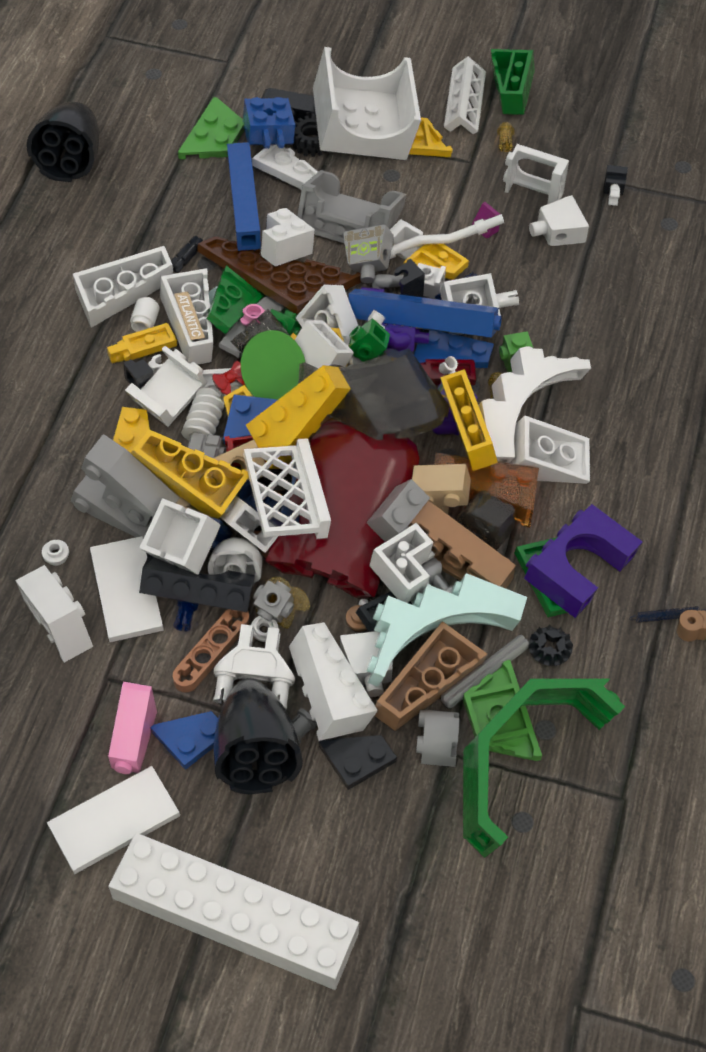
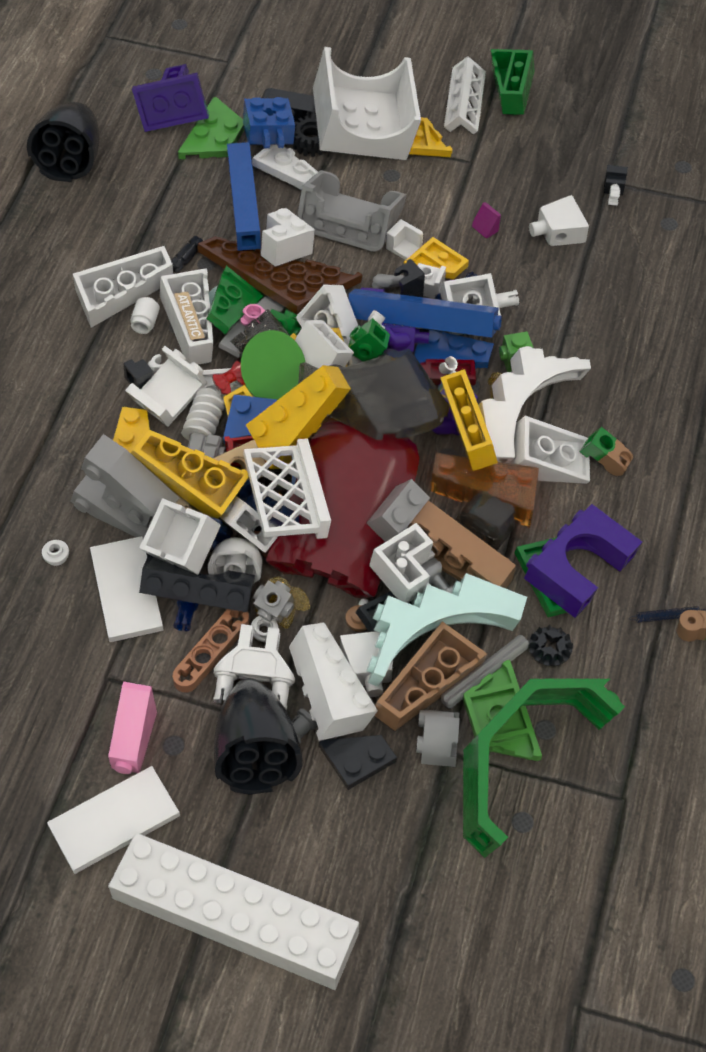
(55, 611): white wedge -> none
(142, 343): yellow hinge -> none
(172, 100): none -> dark purple piece
(187, 737): blue wing -> none
(368, 250): light grey torso -> none
(444, 484): tan brick -> none
(479, 227): white bar -> none
(505, 134): clear yellow pin -> none
(515, 175): white panel -> none
(607, 451): none -> leg

